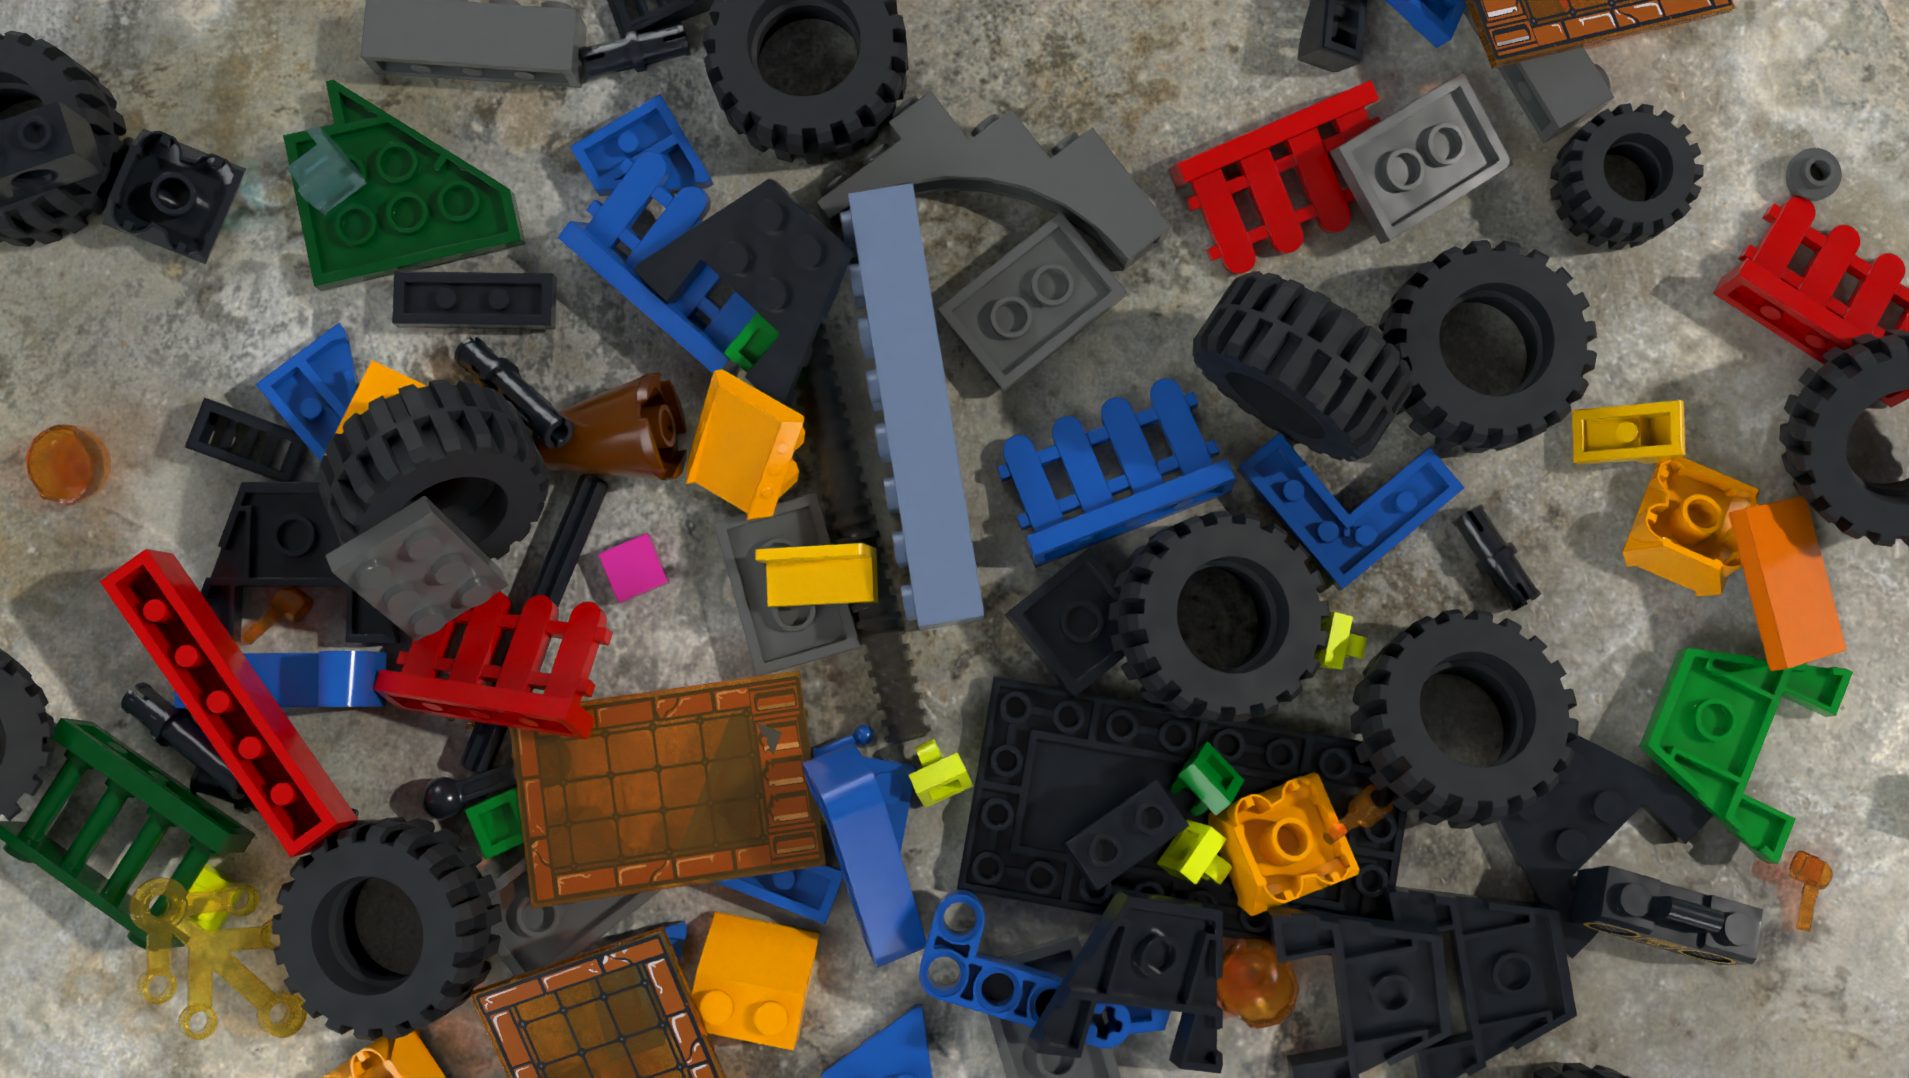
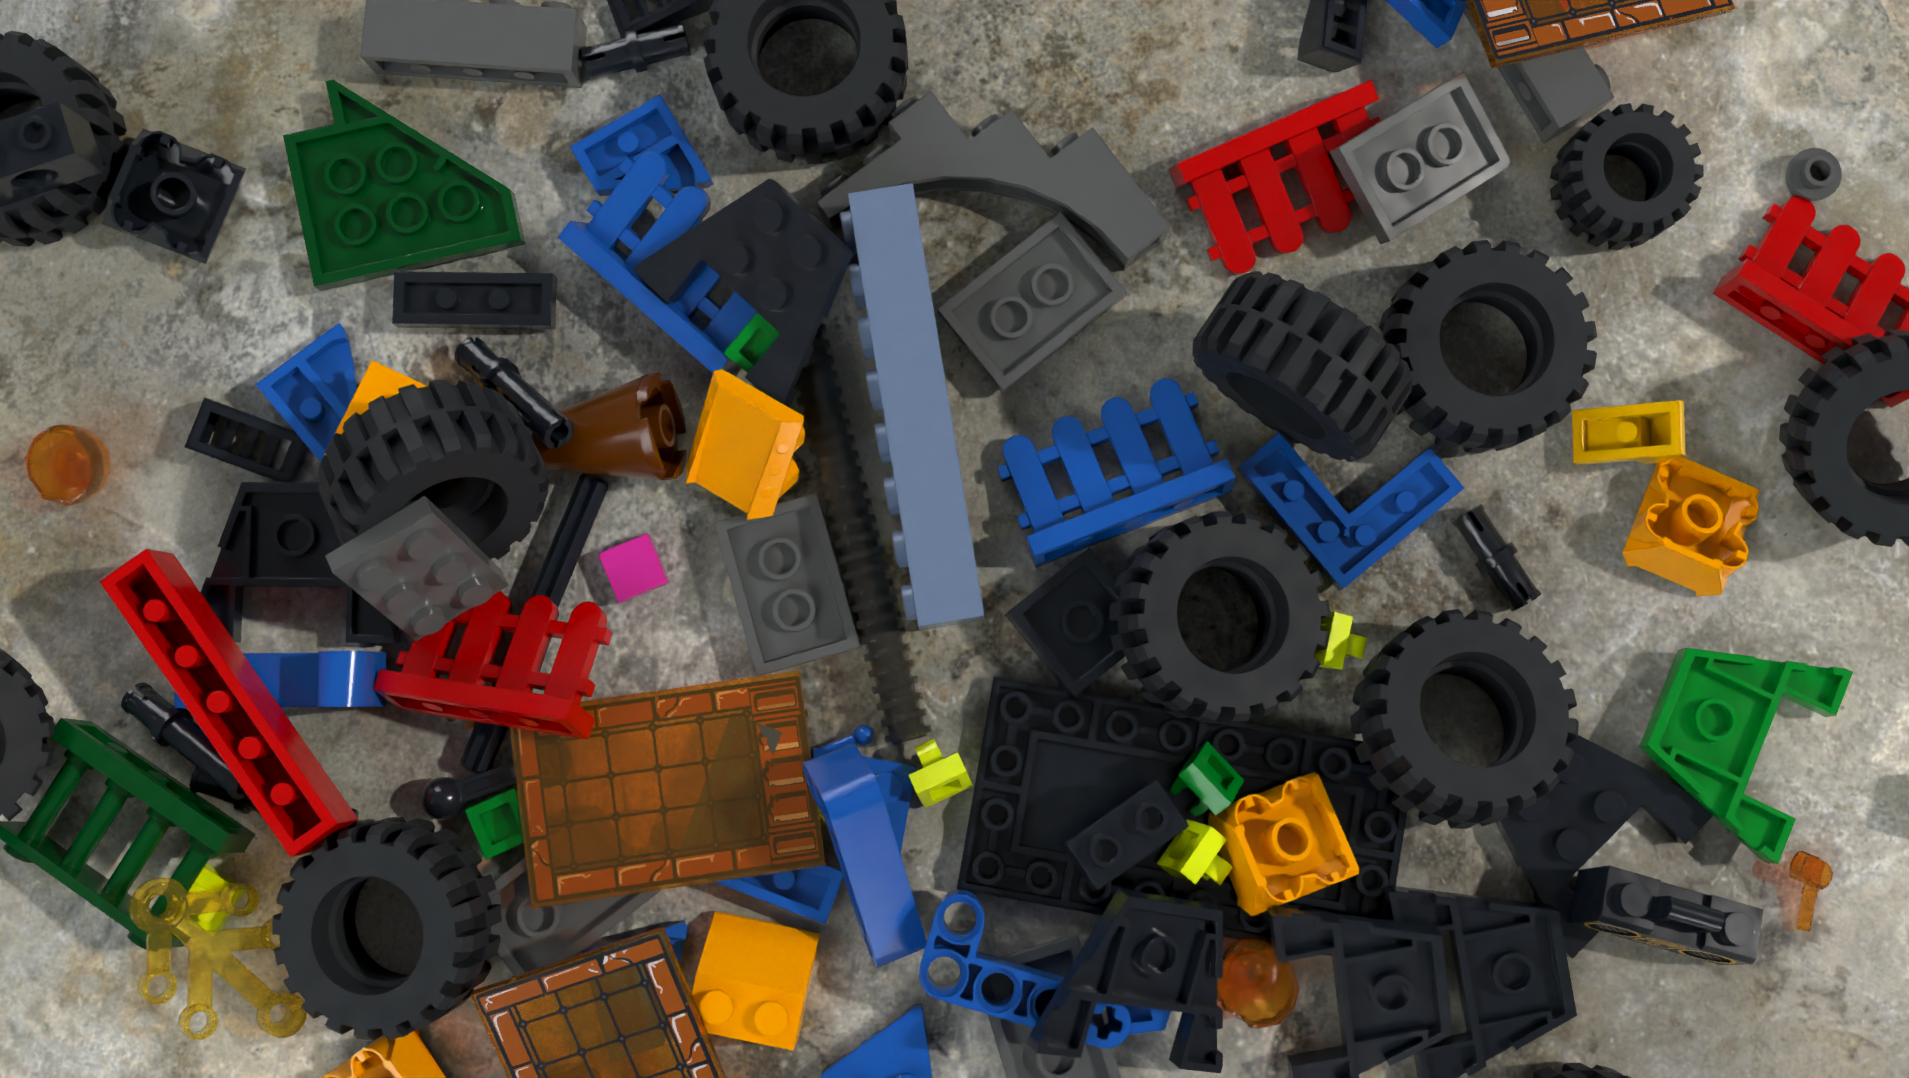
(286, 603): clear orange hand -> none
(325, 173): clear light blue panel -> none
(820, 574): yellow panel -> none
(1361, 812): clear orange hand -> none
(1787, 582): orange tile -> none

